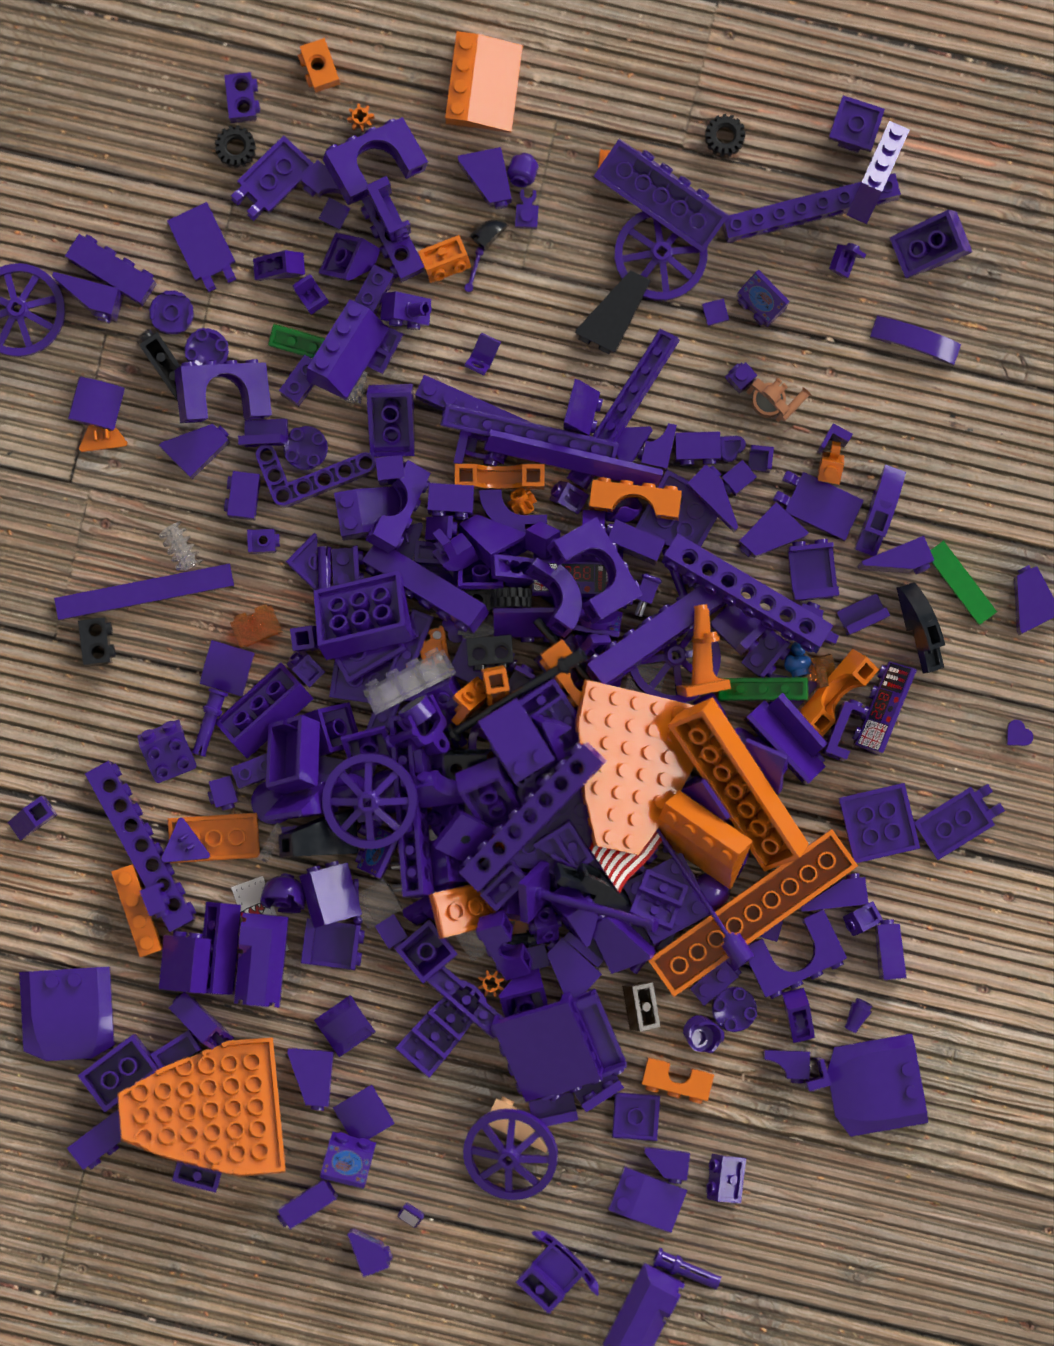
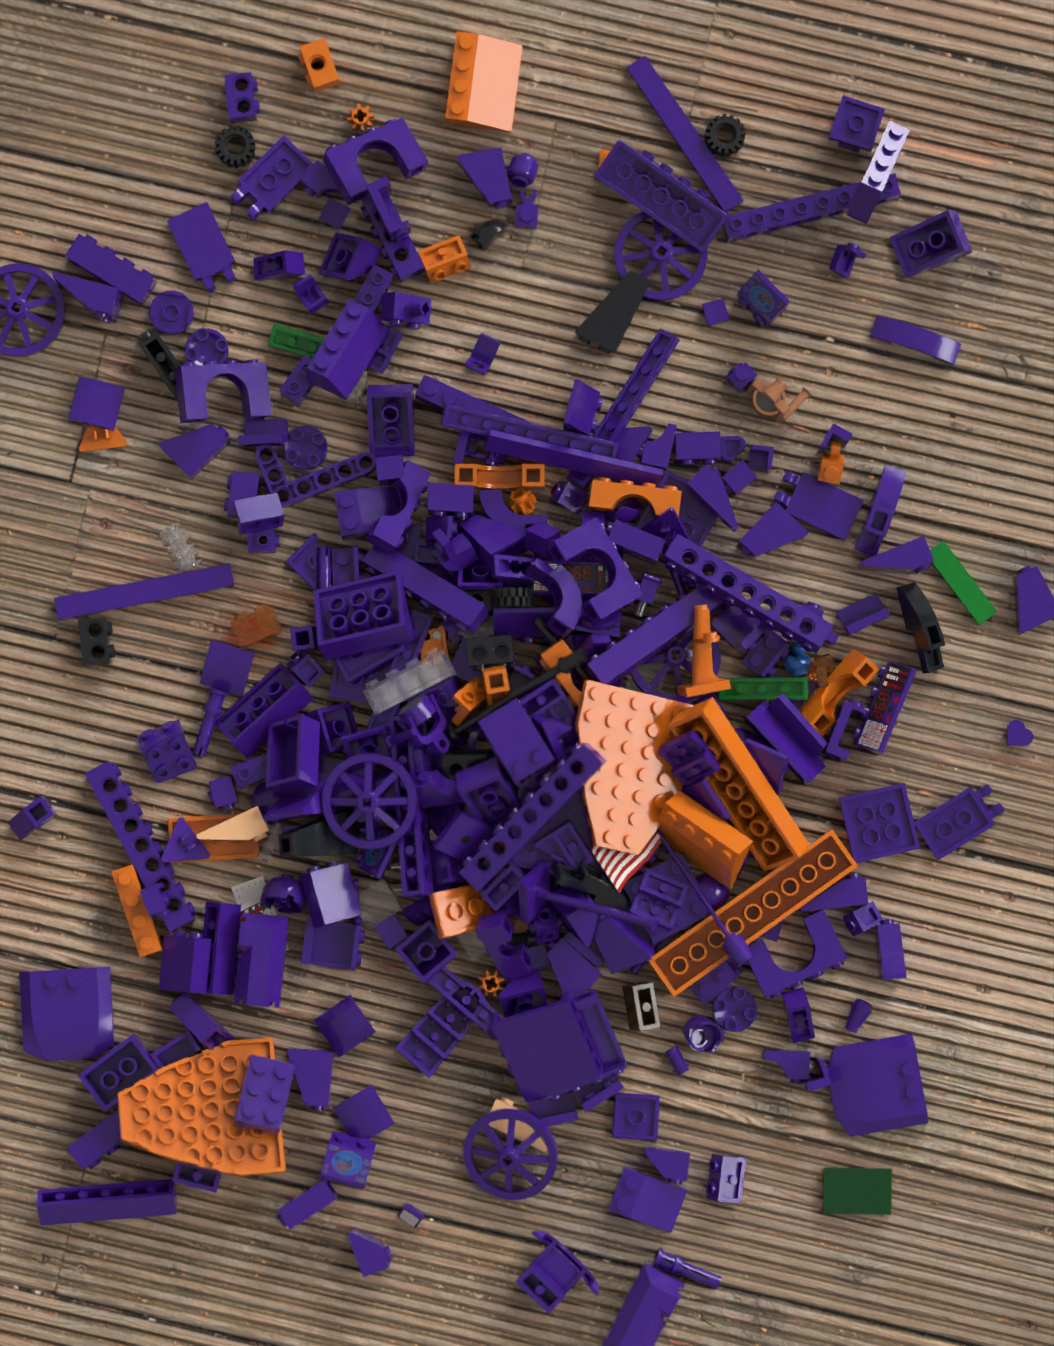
(106, 1202): none -> dark purple brick
(241, 827): none -> light nougat slope
(259, 513): none -> panel
(264, 1095): none -> dark purple brick
(469, 287): dark purple hinge -> none
(666, 525): none -> dark purple piece
(677, 1061): none -> dark purple pin
(684, 134): none -> dark purple tile
(689, 758): none -> dark purple slope
(696, 1086): orange arch -> none
(812, 570): dark purple panel -> none
(857, 1190): none -> dark green tile

